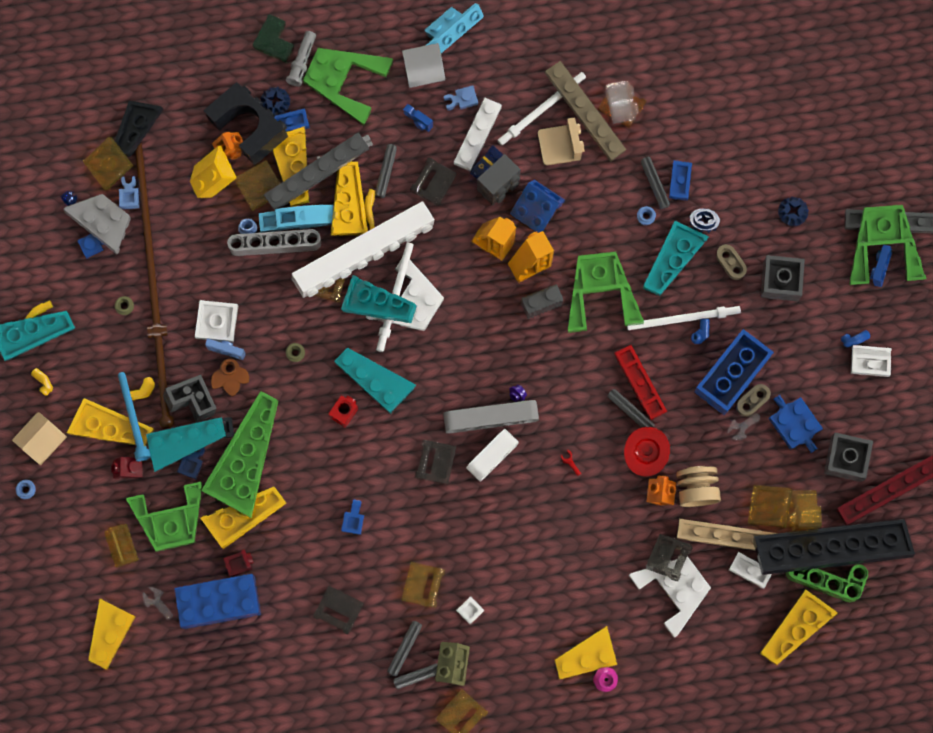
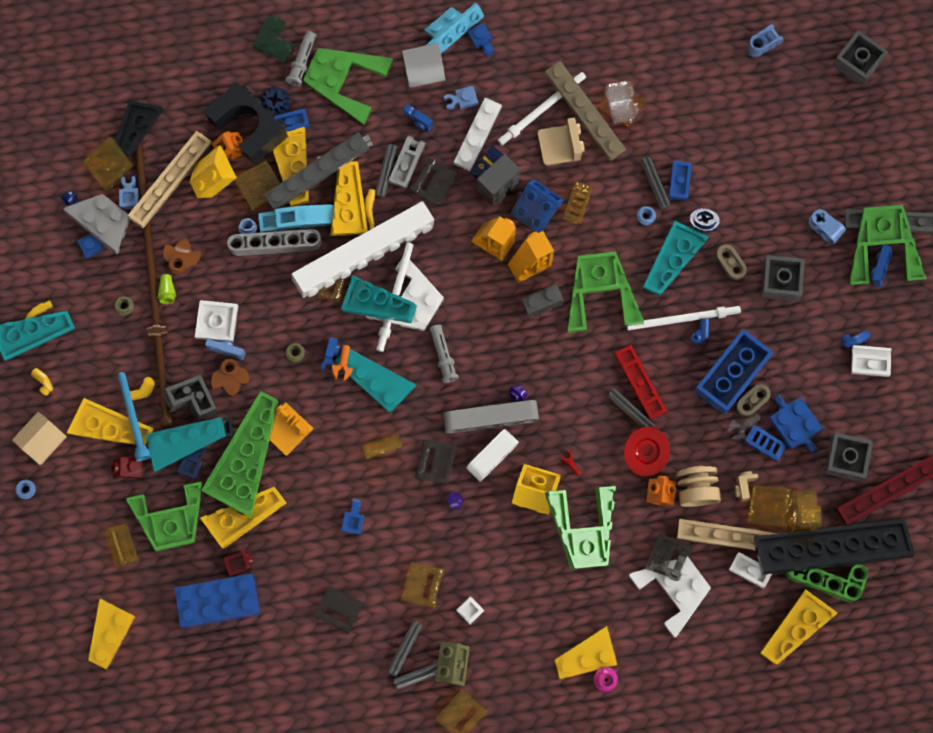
(157, 602): clear bar -> none
(166, 290): none -> lime cone
(169, 179): none -> tan plate
(181, 254): none -> dark orange plate
(288, 429): none -> light orange hinge
(332, 350): none -> blue plate
(343, 364): none -> orange bar
(343, 419): red brick -> none
(382, 446): none -> clear yellow slope
(406, 162): none -> light grey plate
(445, 362): none -> light grey pin
(455, 499): none -> dark purple plate
(481, 38): none -> blue plate
(532, 488): none -> yellow slope
(580, 187): none -> clear yellow slope
(584, 545): none -> wing
(742, 489): none -> tan bracket
(763, 434): none -> blue slope
(766, 39): none -> medium blue piece
(792, 219): dark blue gear -> none
(828, 227): none -> medium blue piece
(860, 58): none -> dark grey brick

